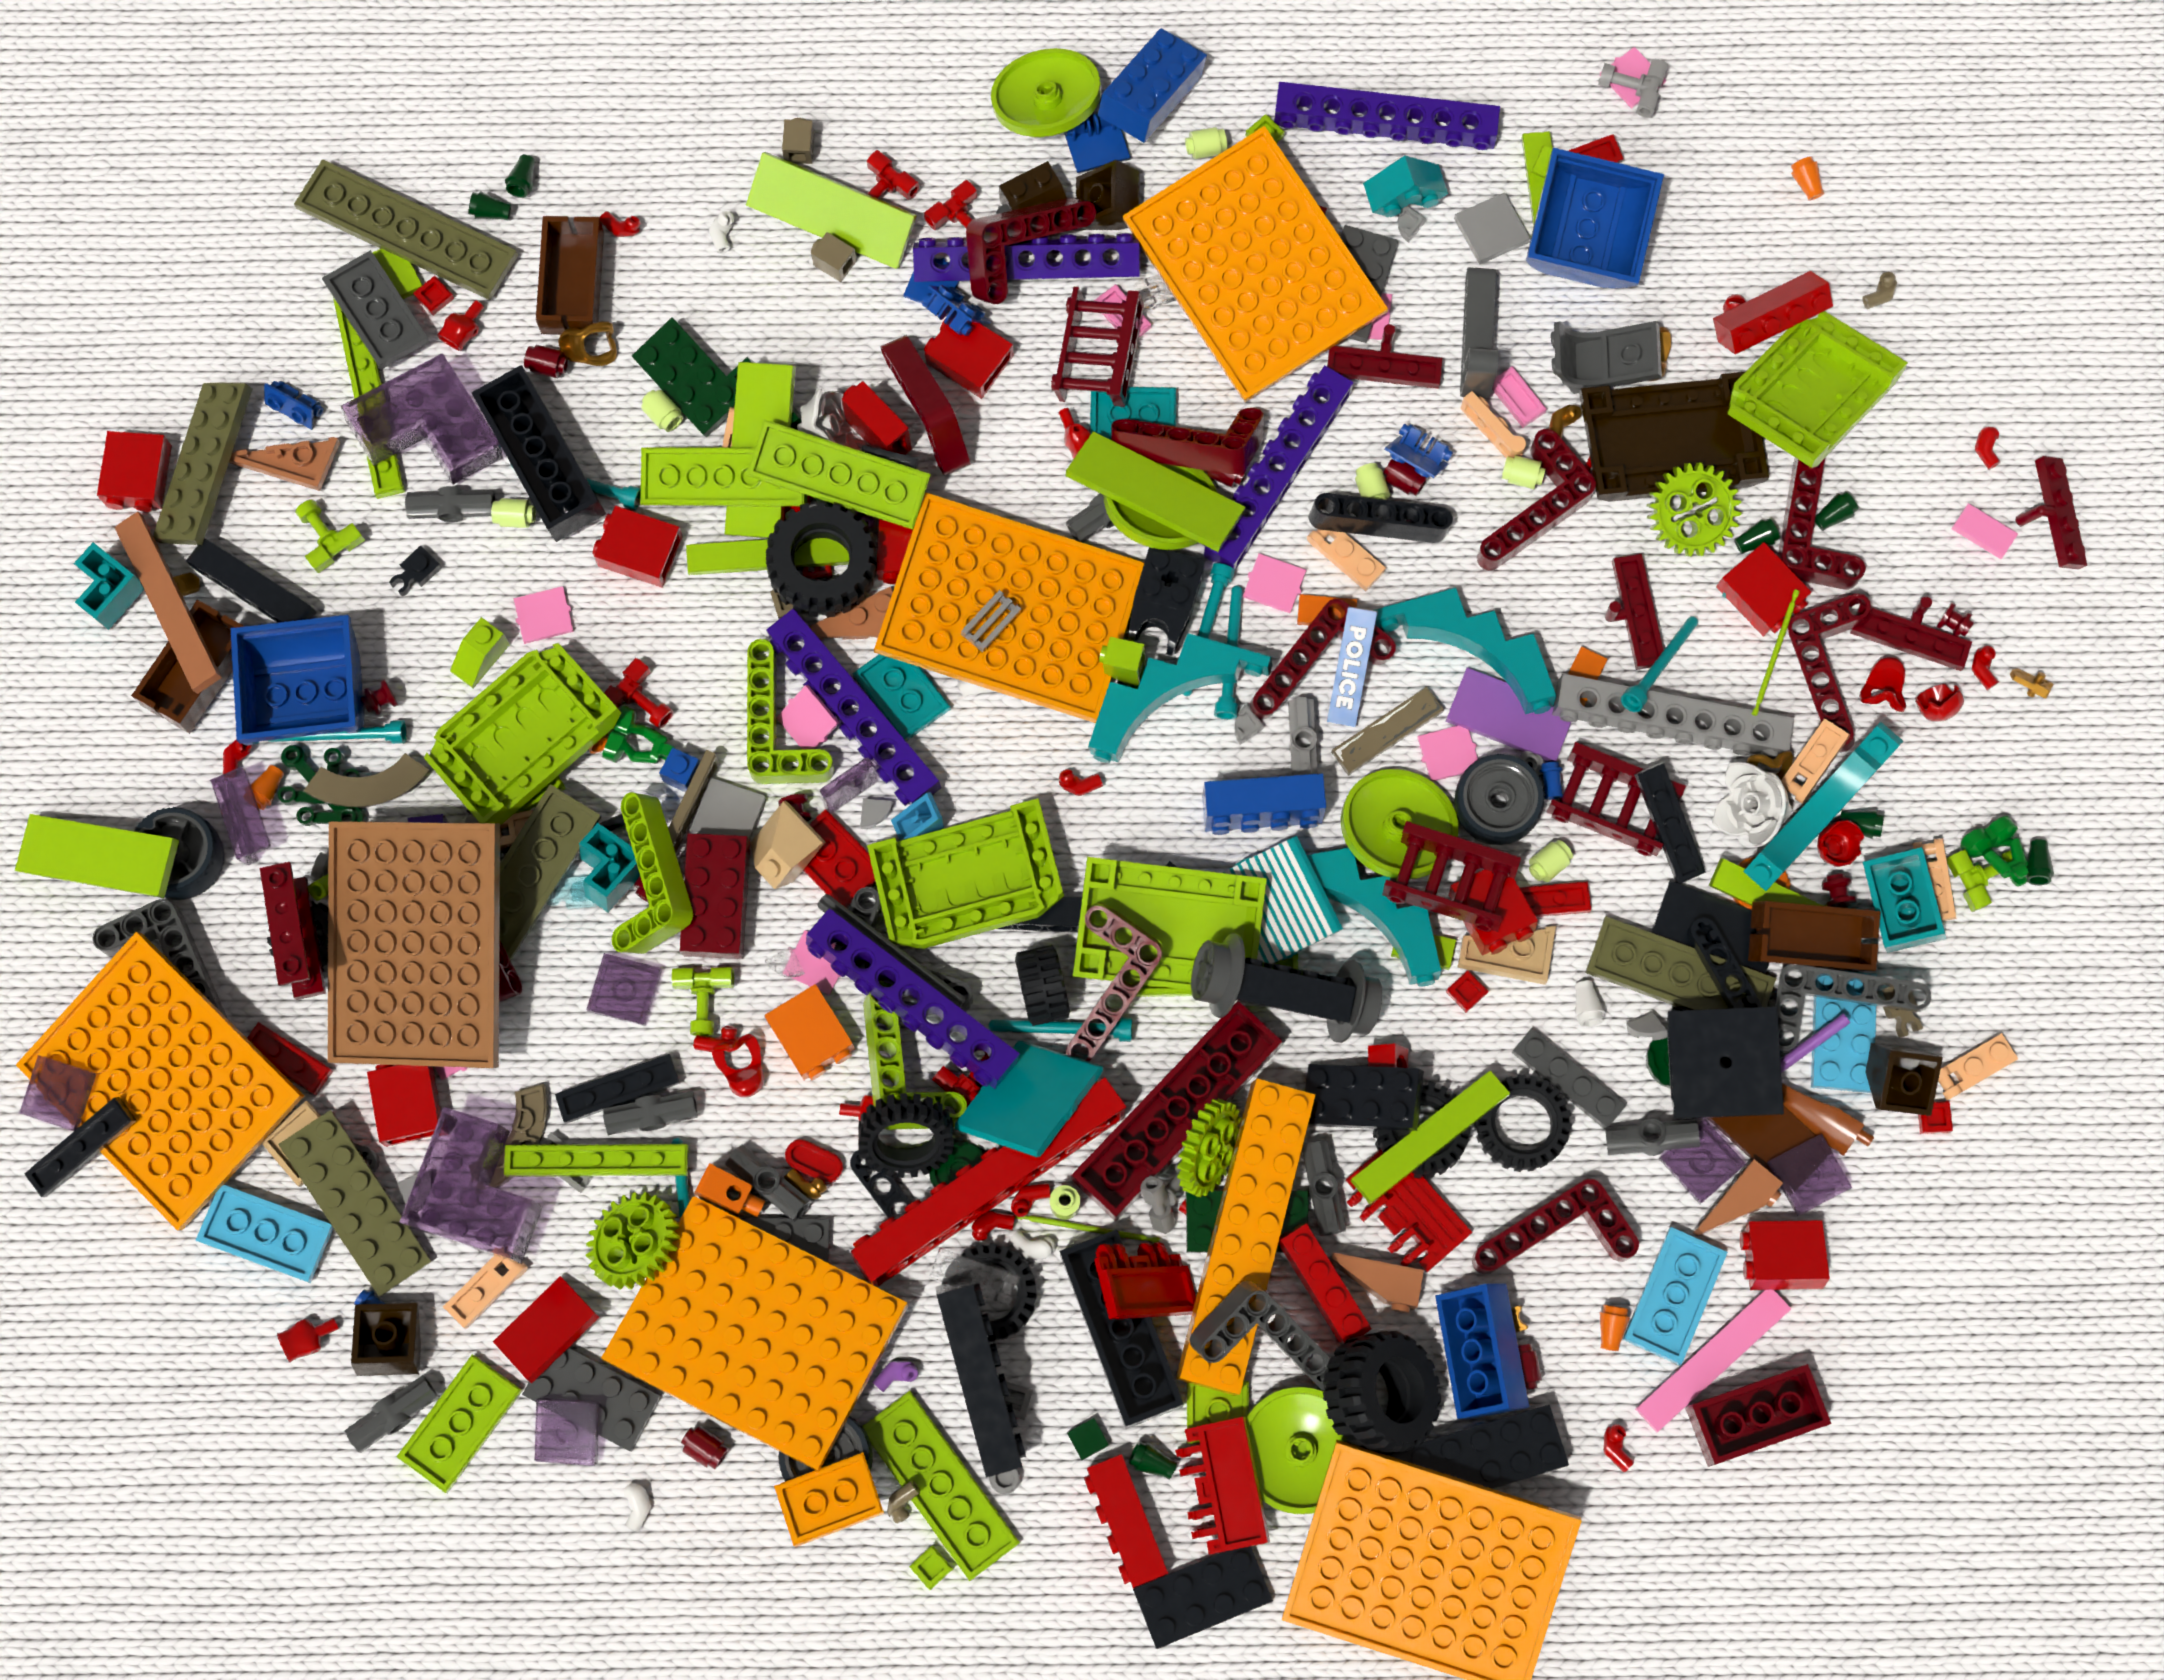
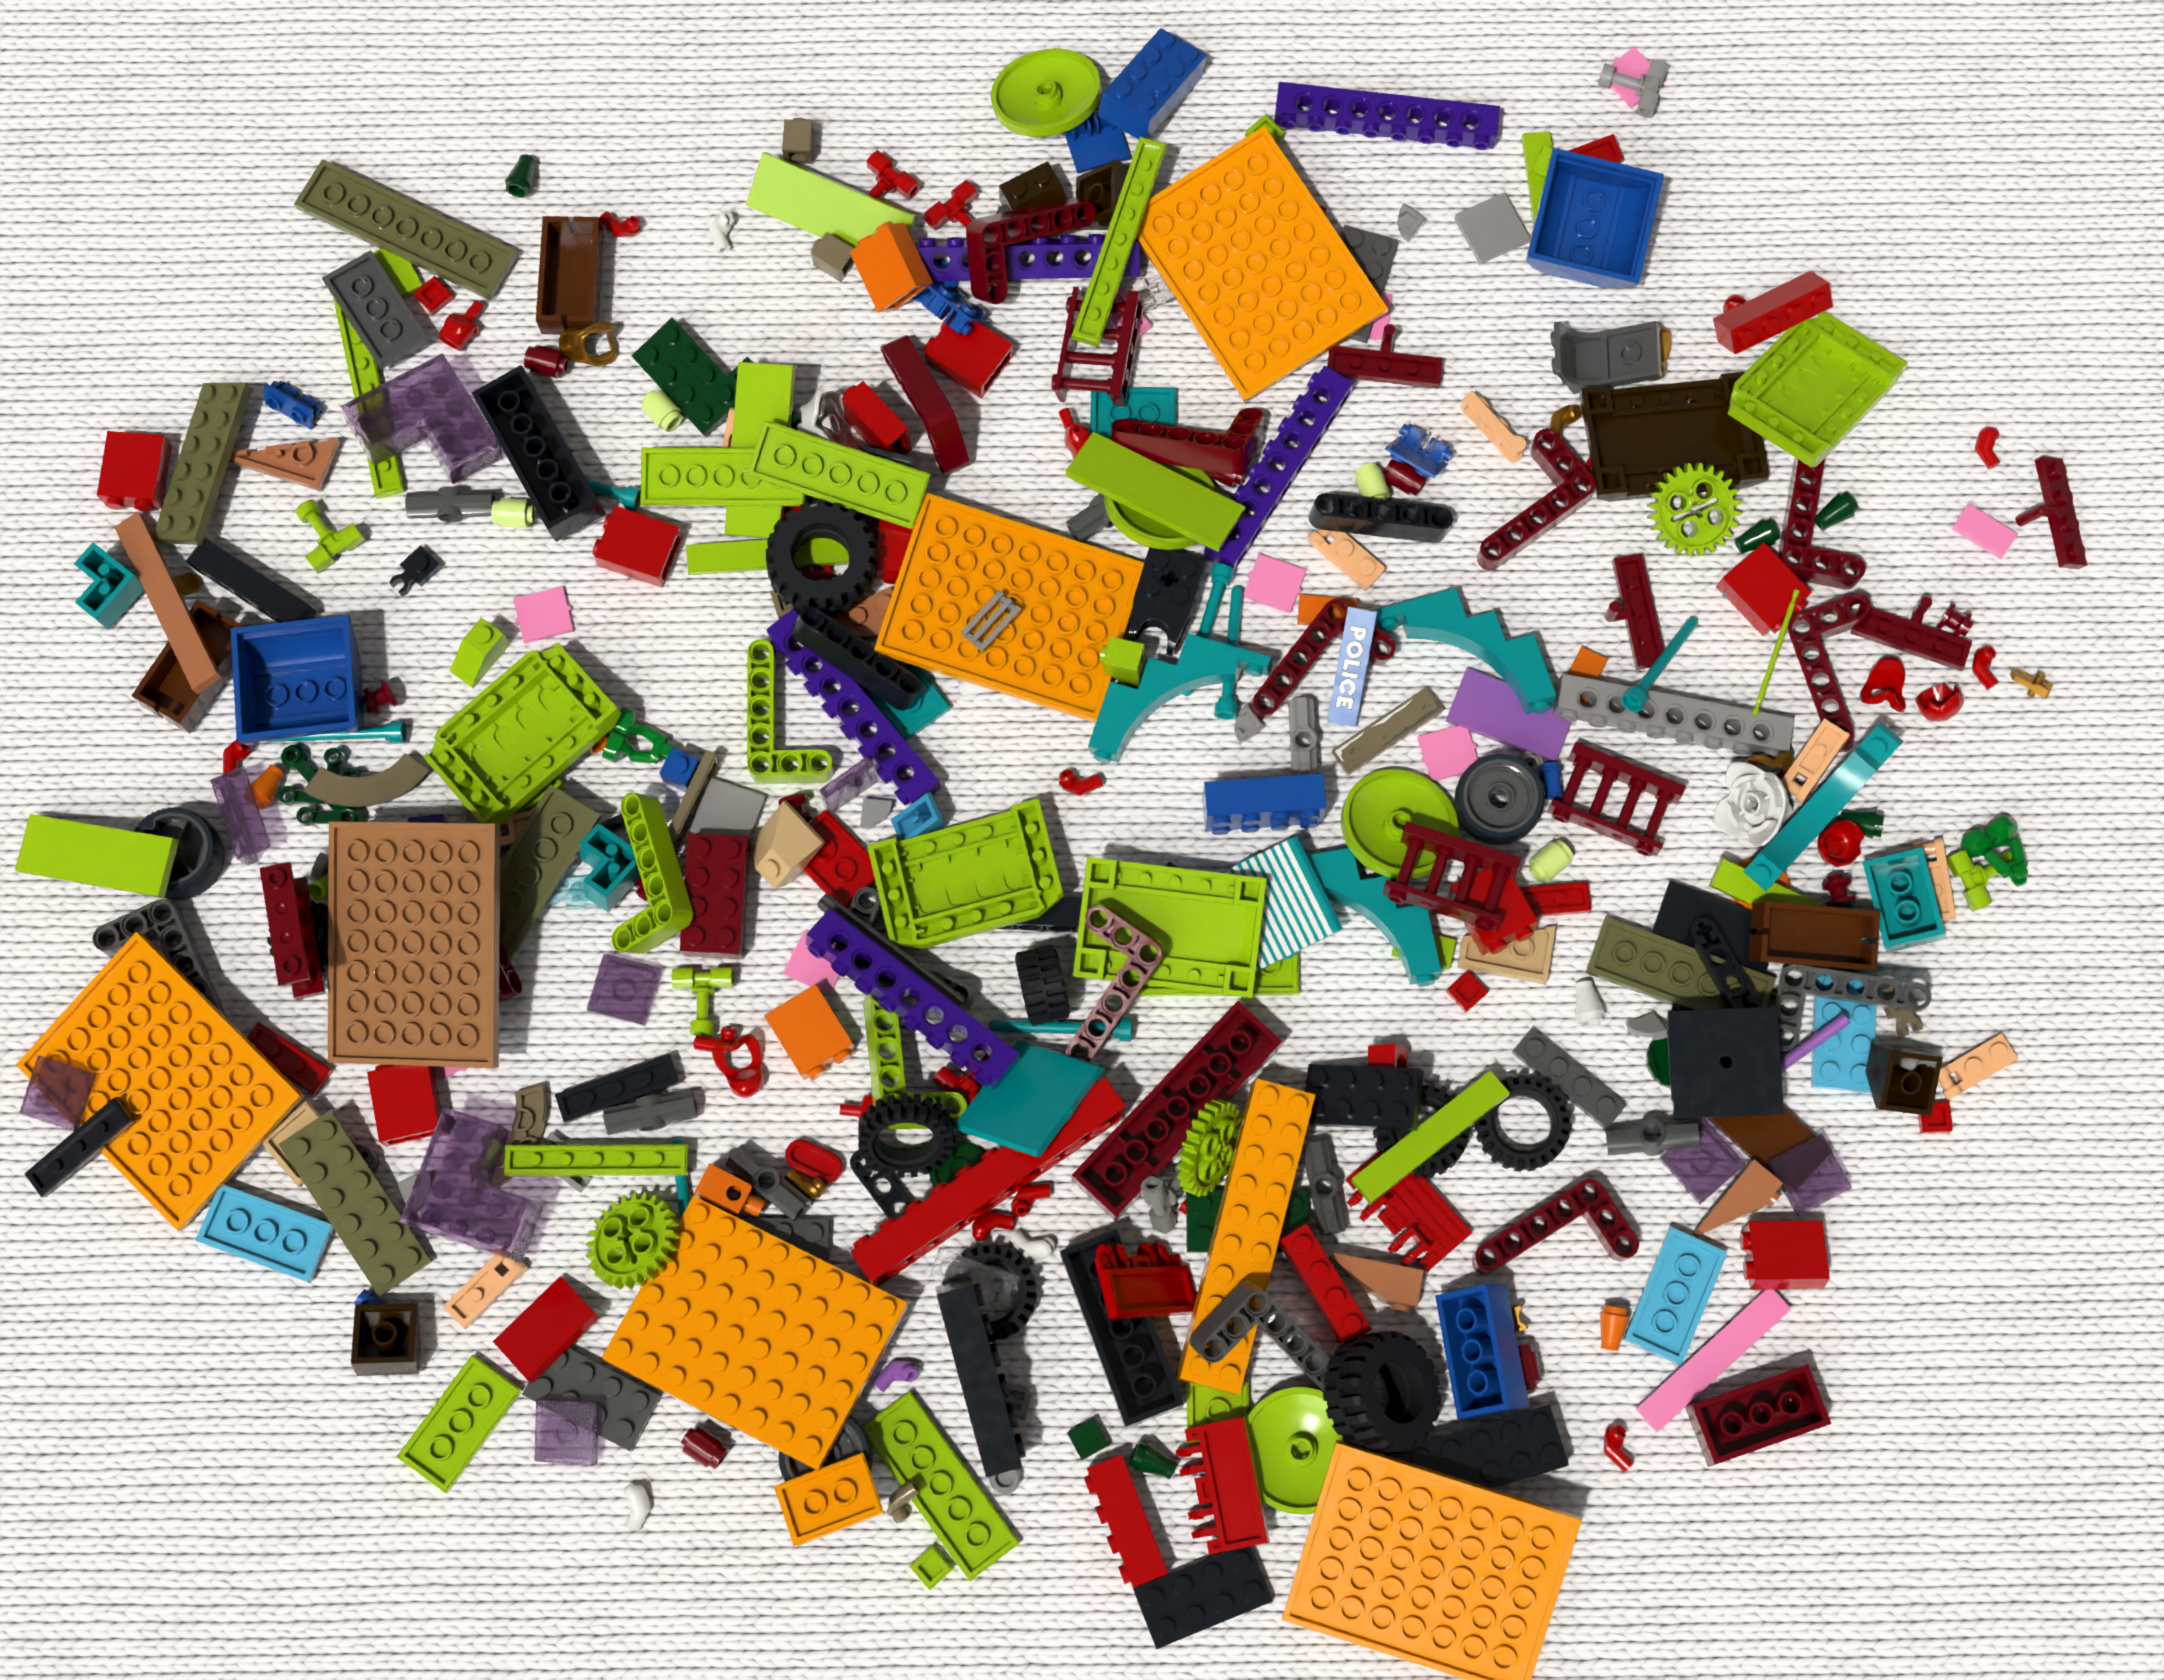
(304, 1338): red piece -> none
(391, 1414): dark grey piece -> none
(487, 207): dark green cone -> none
(630, 691): red bar -> none
(785, 963): clear tile -> none
(807, 719): bright pink piece -> none
(856, 658): none -> black beam
(890, 266): none -> orange brick
(1068, 1211): yellowish green brick -> none
(1087, 1228): lime piece -> none
(1119, 242): none -> lime tile
(1206, 142): yellowish green brick -> none
(1347, 1000): brick -> none
(1403, 184): teal brick -> none
(1478, 357): dark grey beam -> none
(1518, 397): bright pink tile -> none
(1523, 471): yellowish green brick -> none
(1670, 823): black tile -> none
(1808, 177): orange cone -> none
(1821, 1118): dark orange piece -> none
(1884, 292): dark tan arm -> none
(2039, 863): dark green cone -> none

